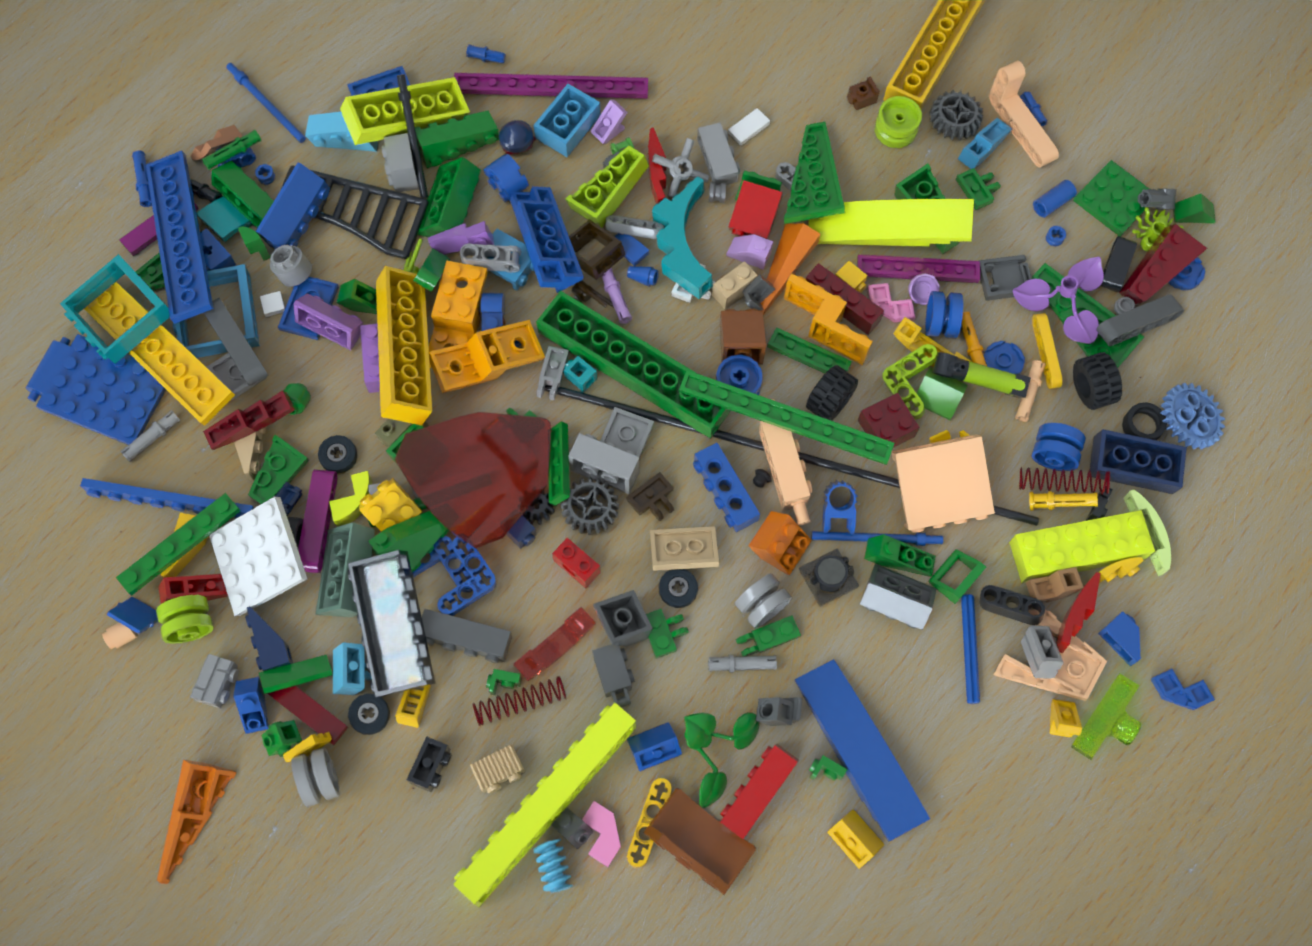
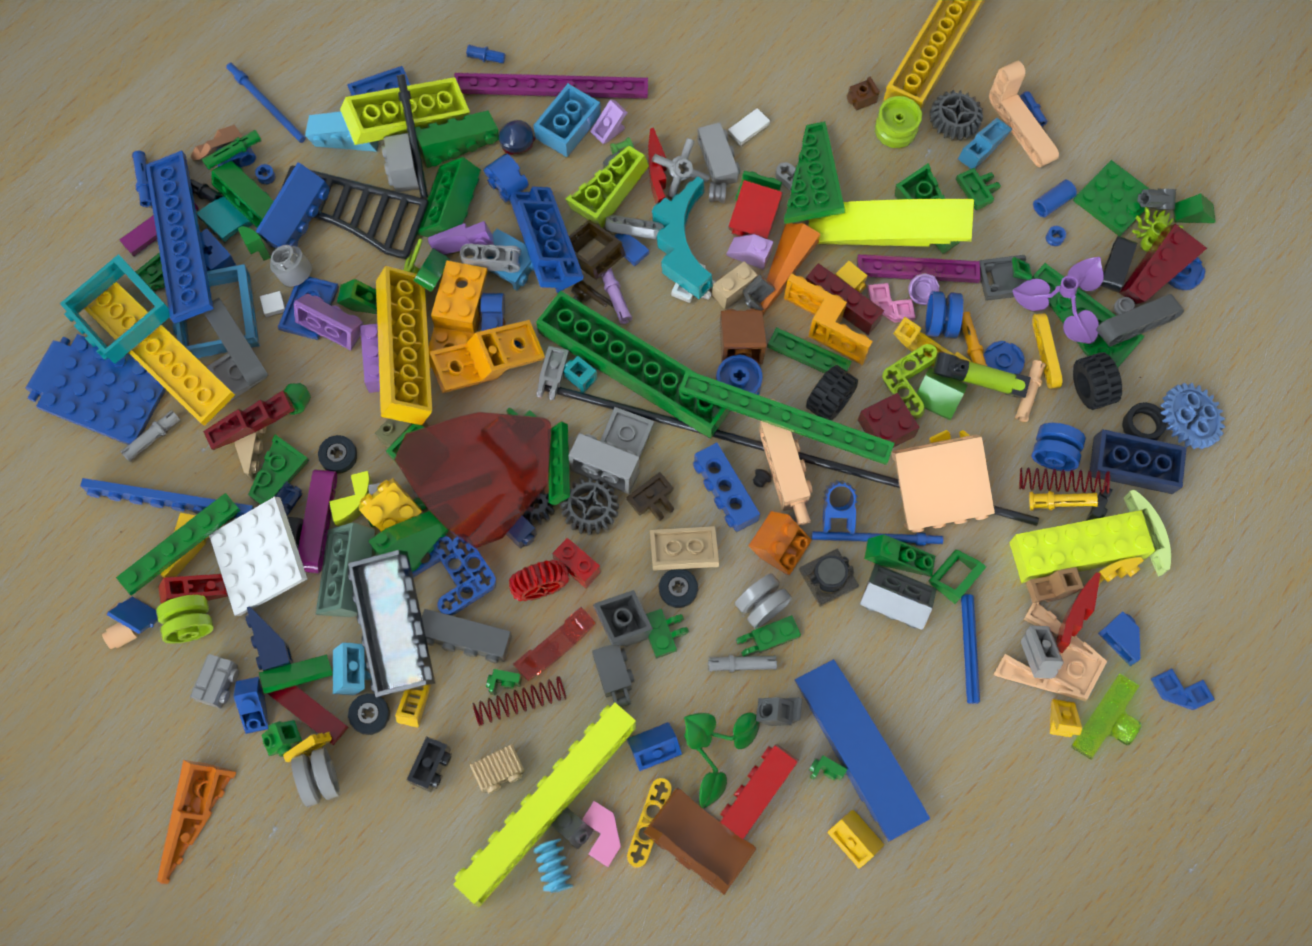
(538, 580): none -> red gear
(643, 275): blue cone -> none
(1004, 596): black beam -> none
(1021, 269): none -> green slope

